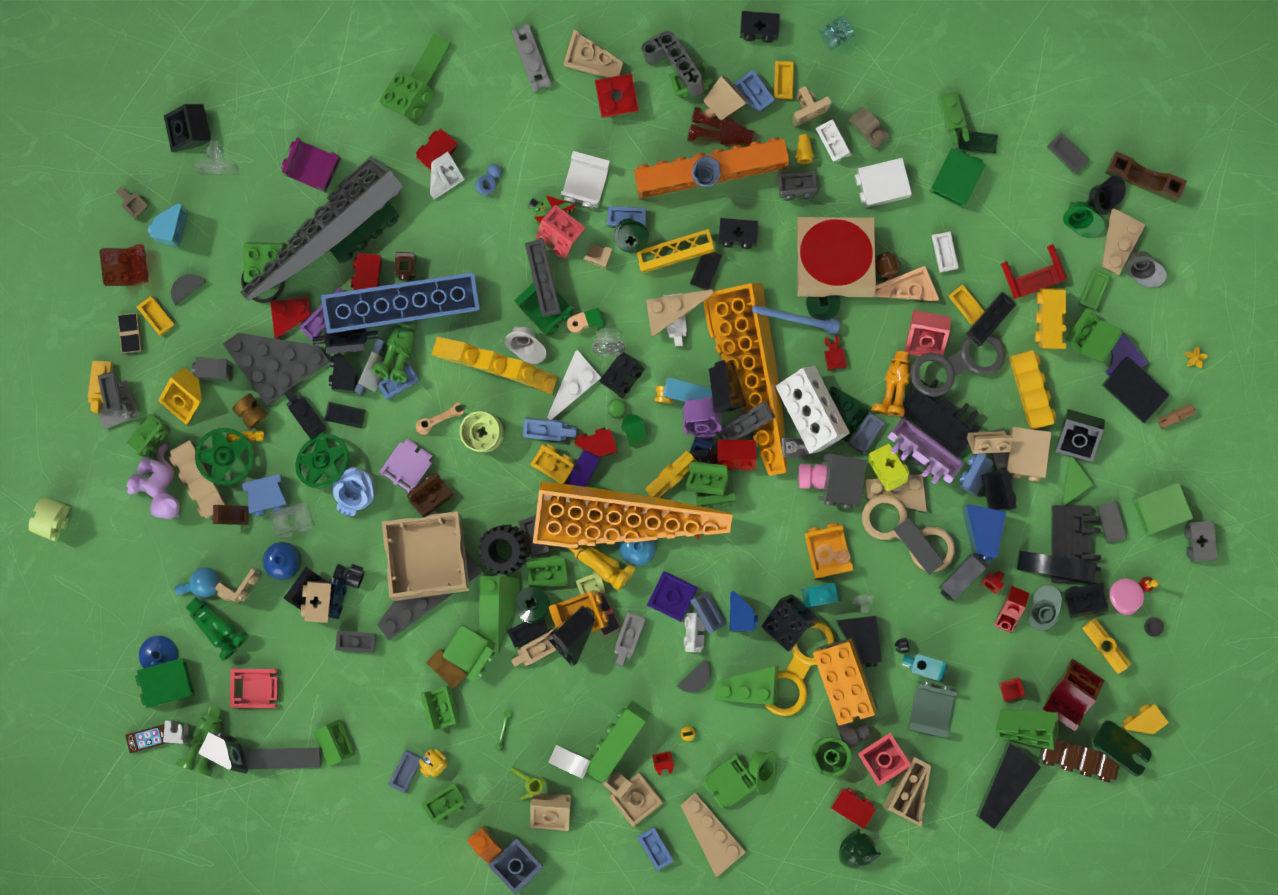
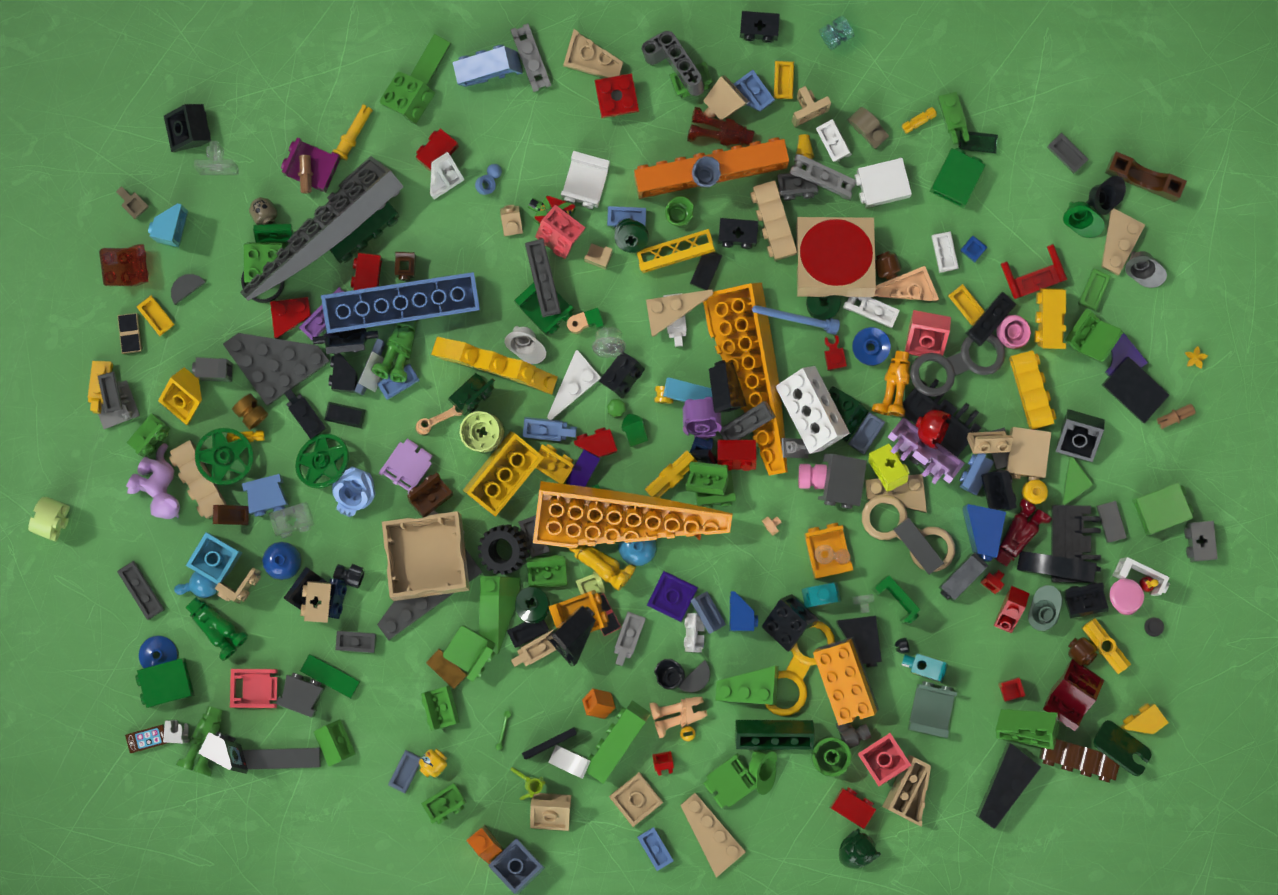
(140, 590): none -> dark grey tile
(213, 558): none -> medium azure slope
(263, 211): none -> dark tan head
(272, 232): none -> green tile
(300, 694): none -> dark grey hips
(305, 174): none -> medium nougat axle
(330, 676): none -> green tile
(348, 140): none -> yellow pin
(471, 393): none -> dark green bracket
(486, 65): none -> wedge
(503, 473): none -> yellow slope
(511, 220): none -> tan bracket
(549, 743): none -> black tile
(598, 703): none -> orange panel
(619, 785): tan panel -> none
(669, 674): none -> black hair
(679, 211): none -> bright green hair
(686, 716): none -> light nougat piece
(771, 525): none -> light nougat tile
(774, 734): none -> dark green brick
(775, 223): none -> tan brick
(823, 176): none -> light grey plate
(873, 310): none -> white plate
(878, 339): none -> blue dish
(889, 584): none -> green panel
(919, 120): none -> yellow axle
(932, 427): none -> red cylinder
(973, 249): none -> blue tile
(1013, 332): none -> bright pink piece
(1021, 532): none -> dark red piece
(1035, 491): none -> yellow head
(1082, 651): none -> reddish brown head
(1124, 566): none -> white panel

